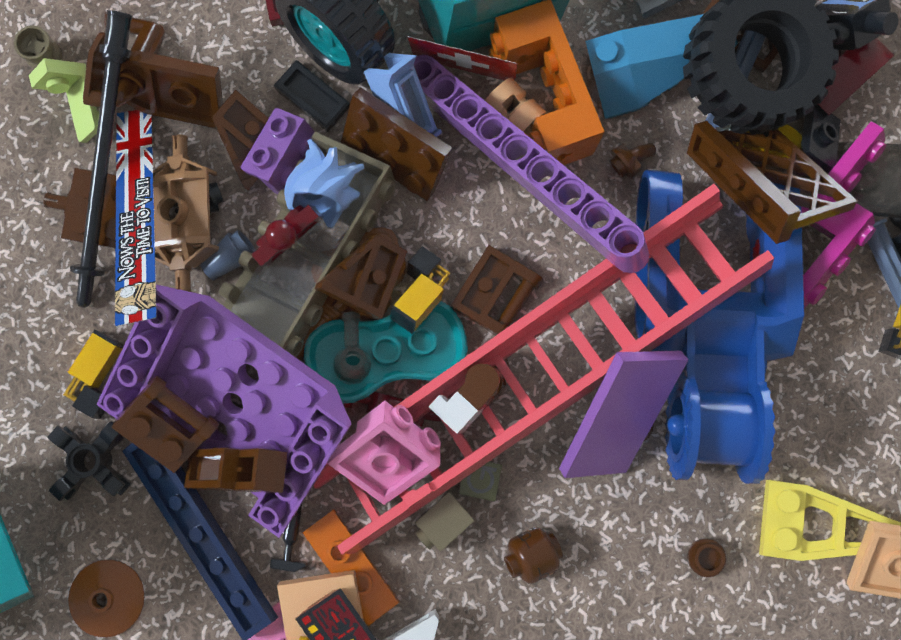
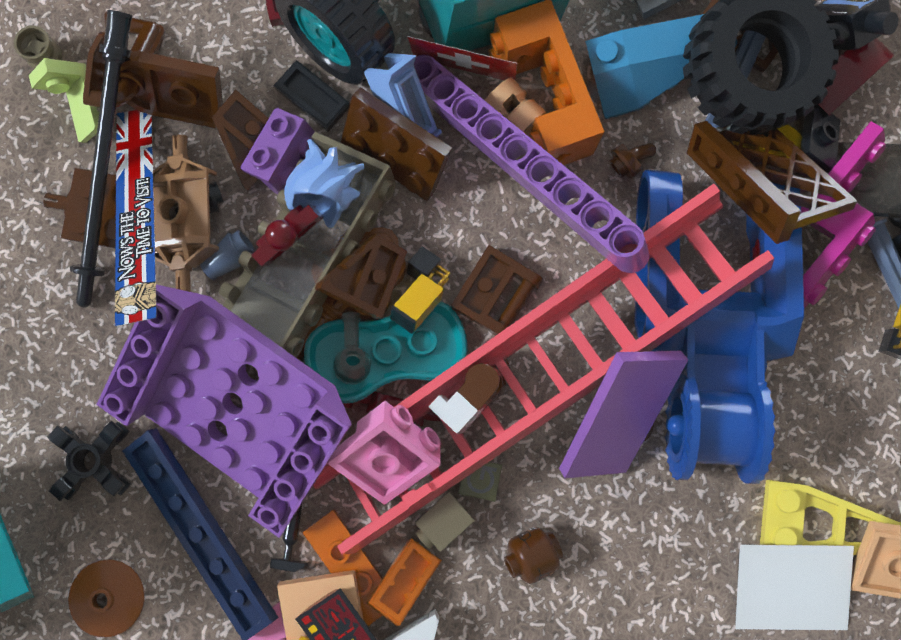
(91, 368): yellow piece -> none
(157, 432): reddish brown plate -> none
(237, 470): reddish brown slope -> none
(404, 582): none -> orange plate
(706, 557): reddish brown plate -> none
(794, 587): none -> white sticker

